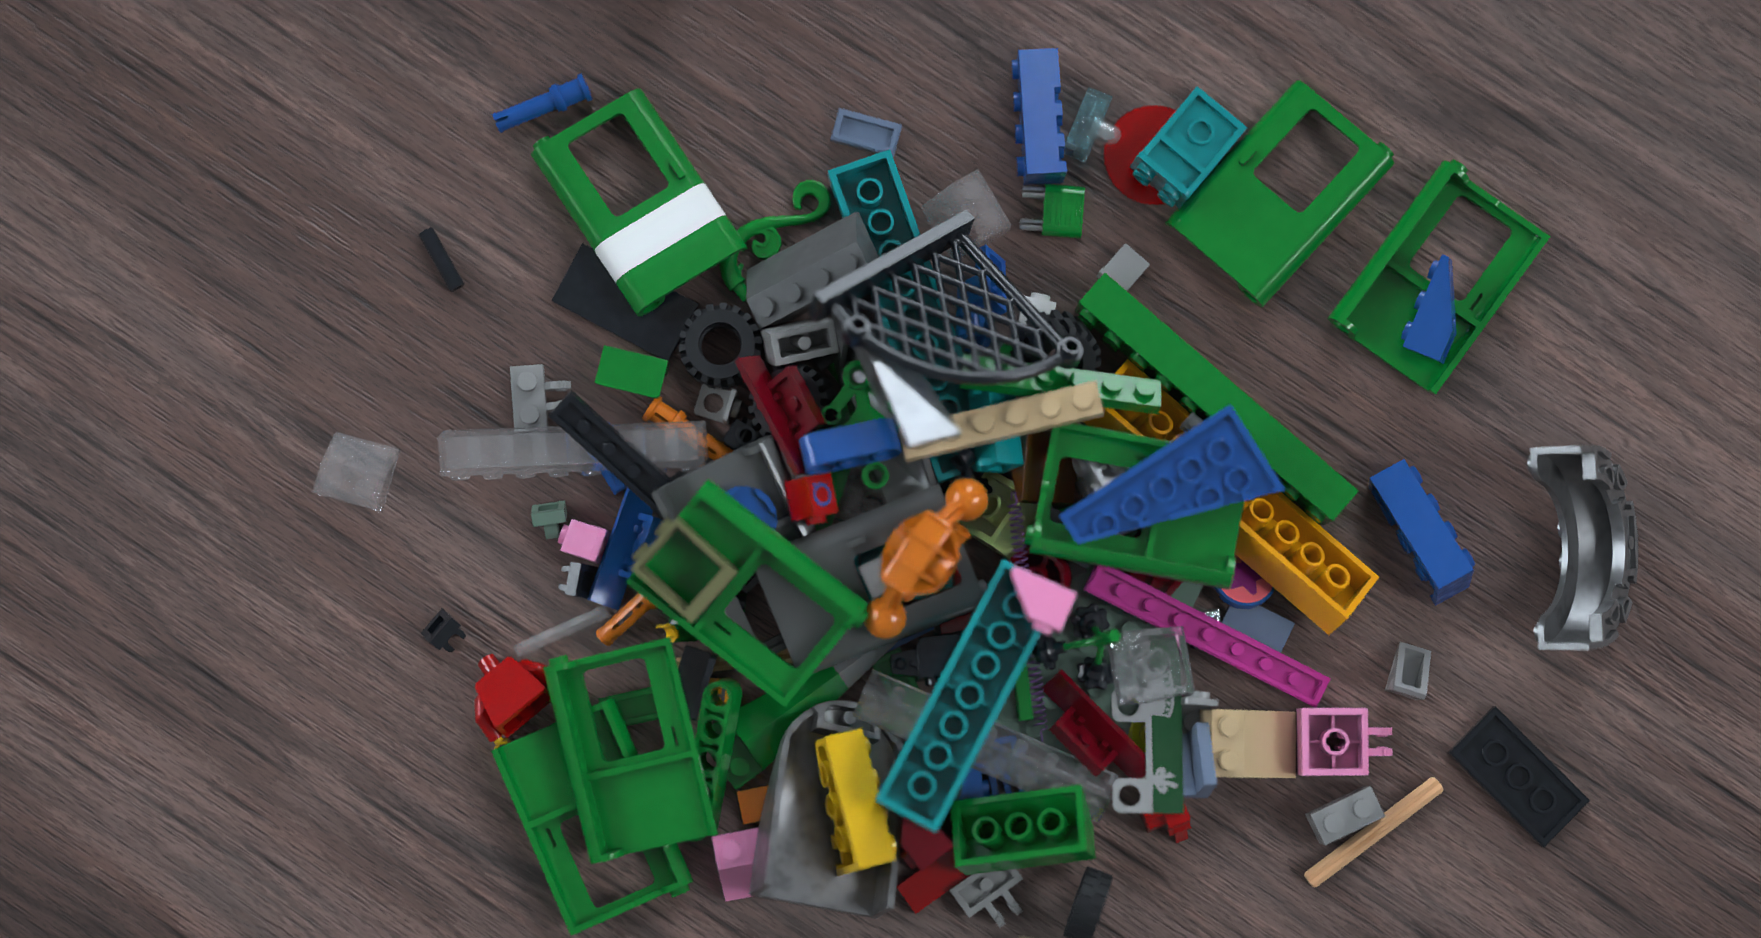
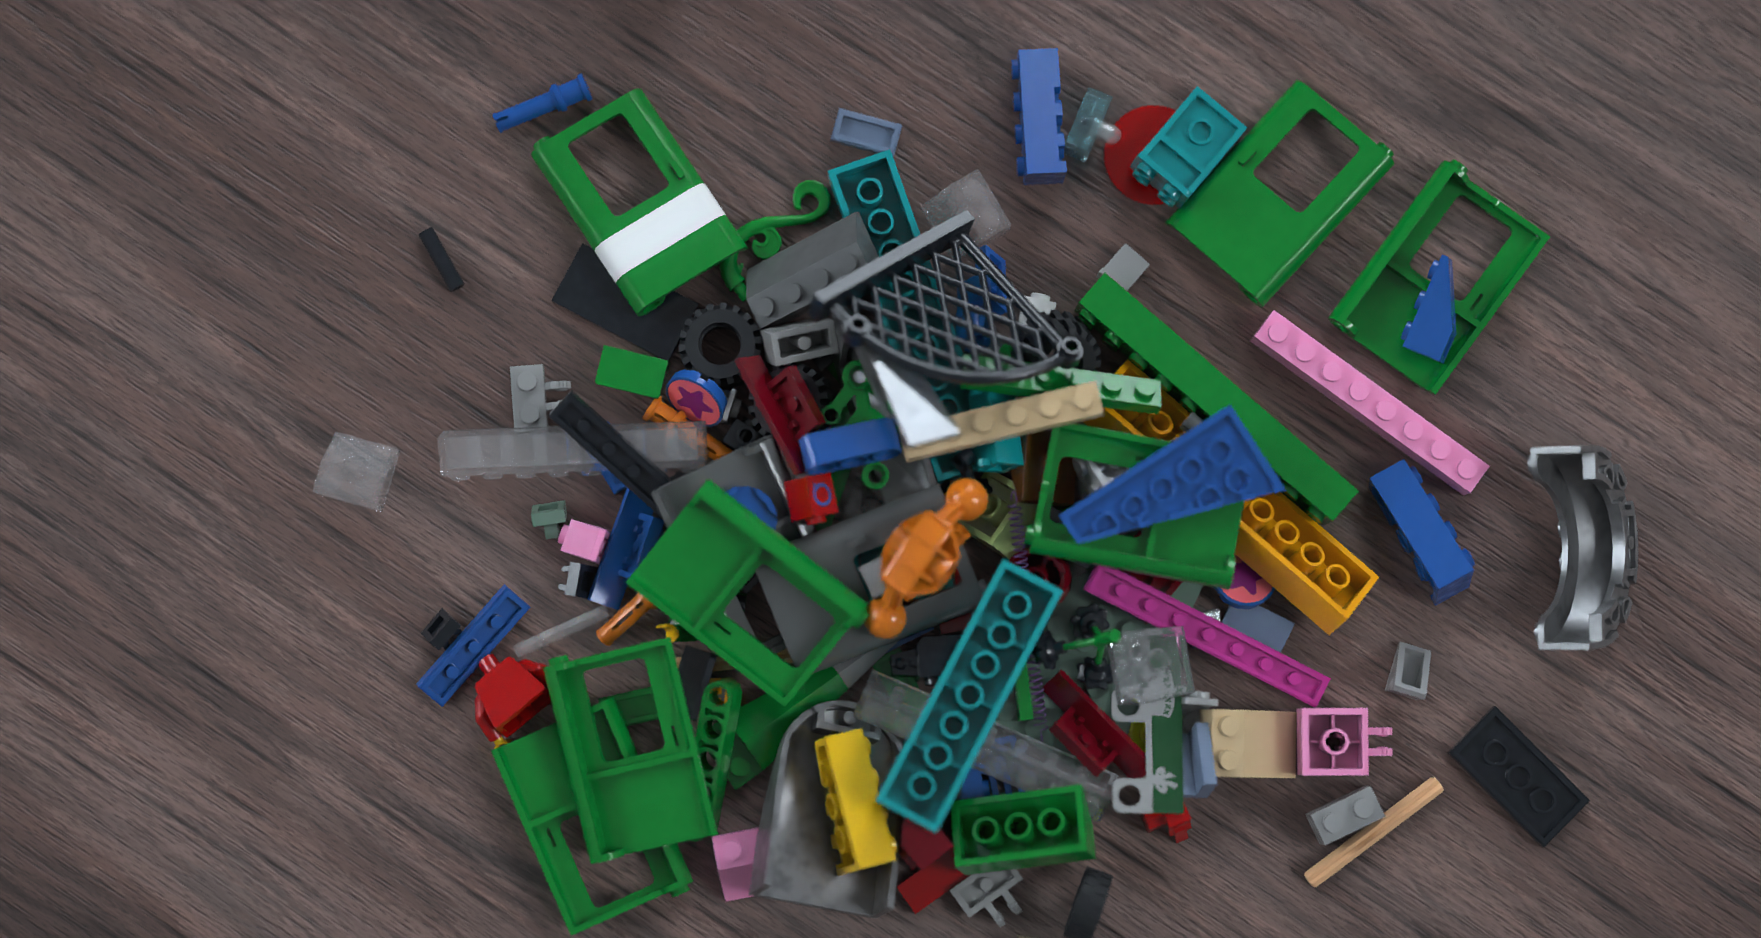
(472, 645): none -> blue tile
(696, 397): none -> tile
(709, 592): olive window -> none
(751, 803): orange tile -> none
(1042, 600): bright pink slope -> none
(1061, 210): green piece -> none
(1369, 403): none -> bright pink brick

